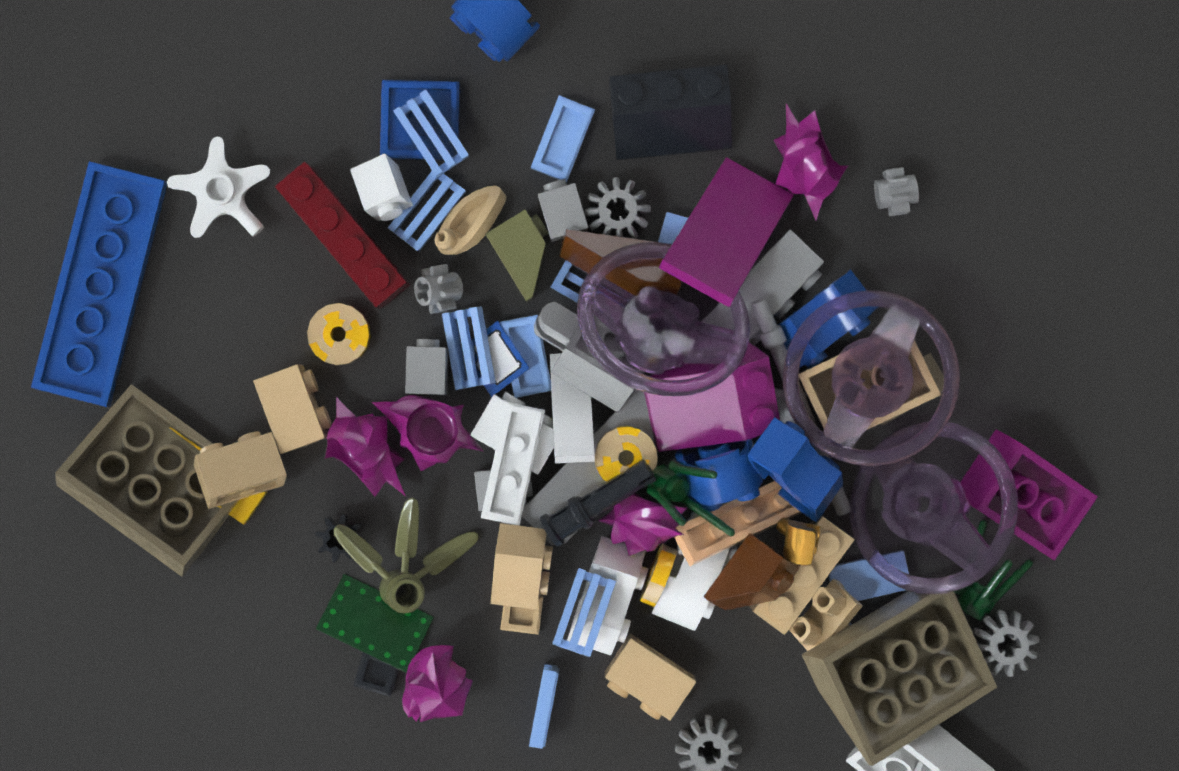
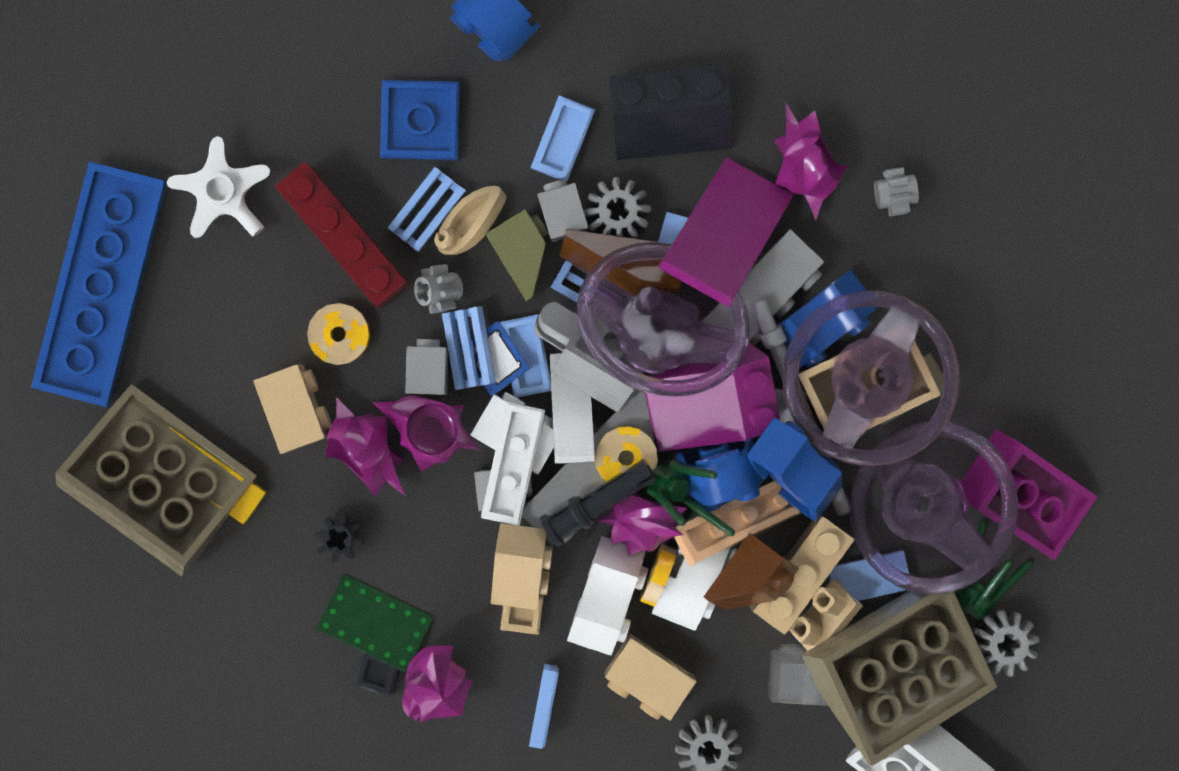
(239, 468): tan brick -> none
(381, 188): white brick -> none
(406, 548): olive plant -> none
(413, 105): light blue tile -> none
(594, 580): light blue tile -> none
(791, 679): none -> clear slope
(800, 540): pearl gold piece -> none

